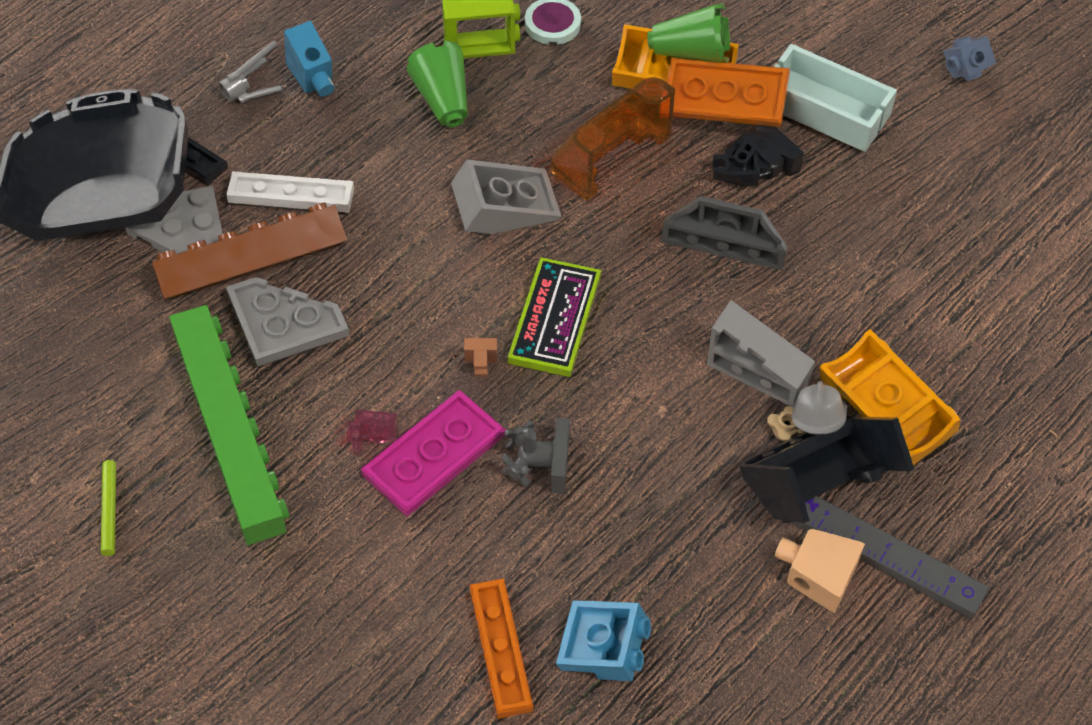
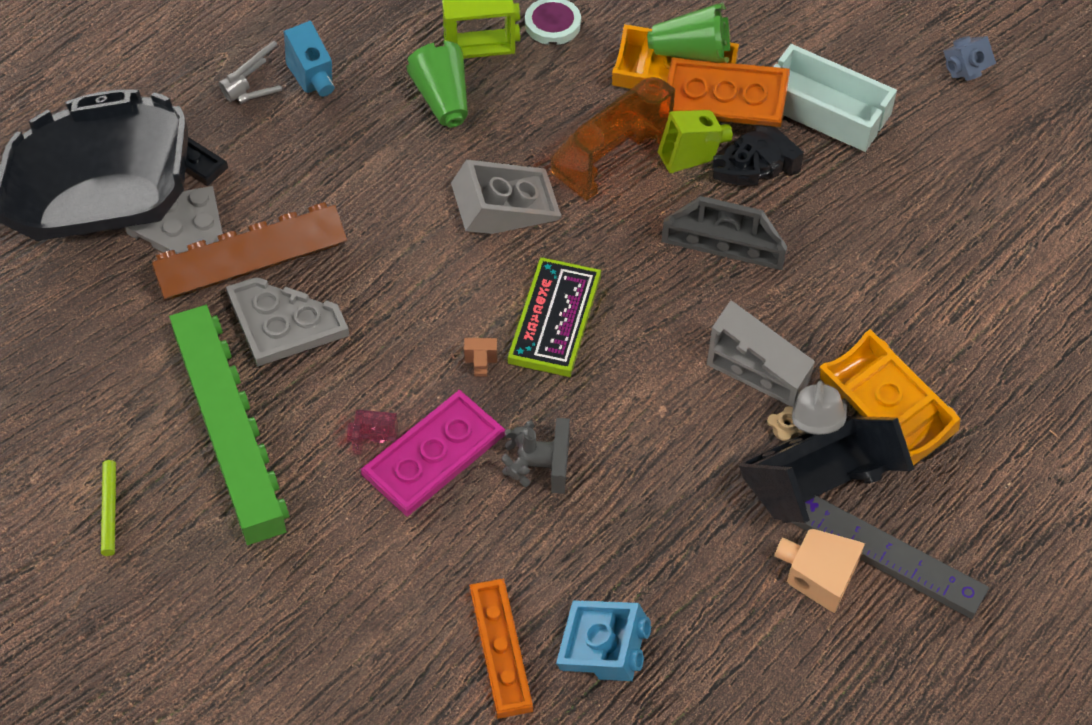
(289, 191): white plate -> none
(691, 139): none -> lime torso

